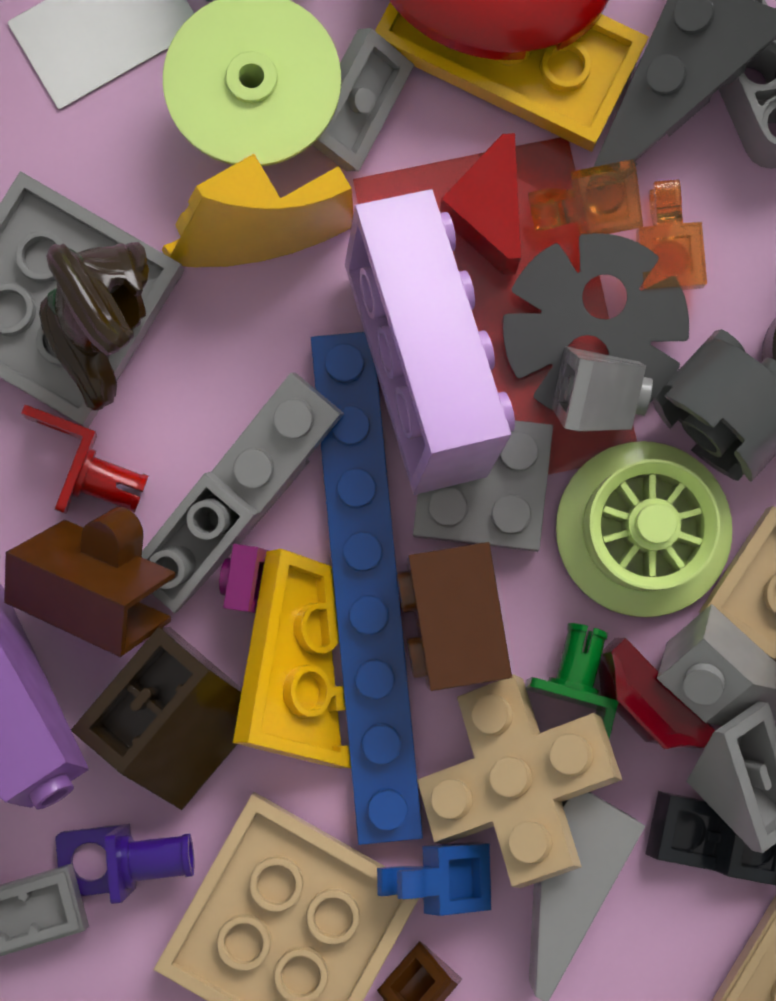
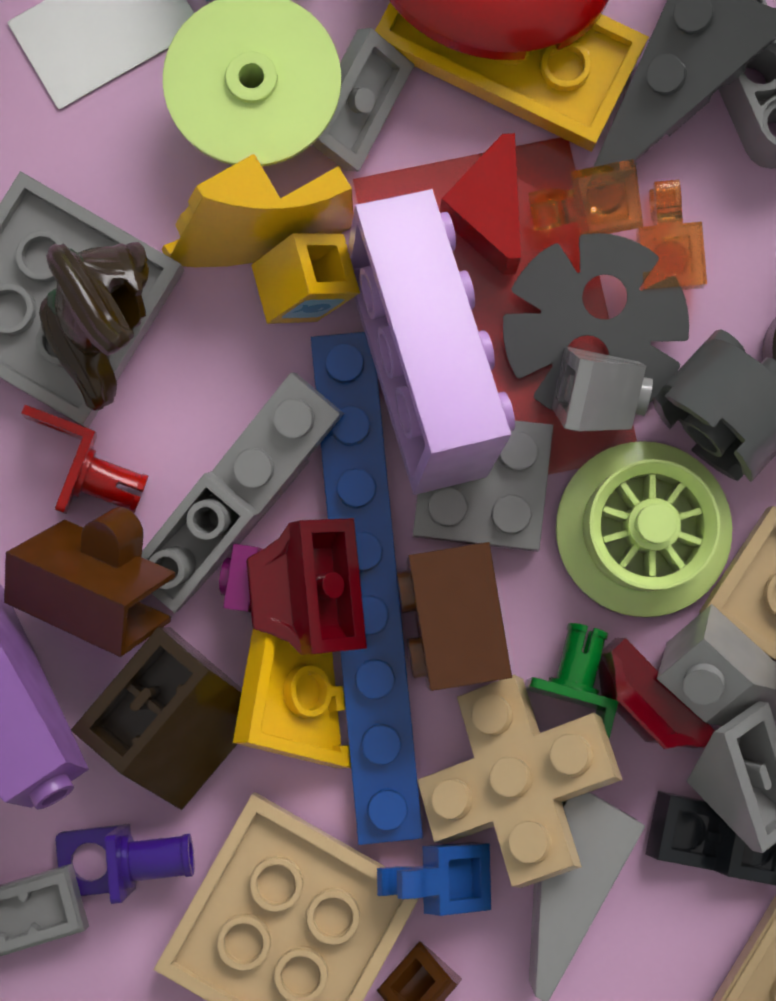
(305, 278): none -> yellow brick
(309, 587): none -> dark red slope

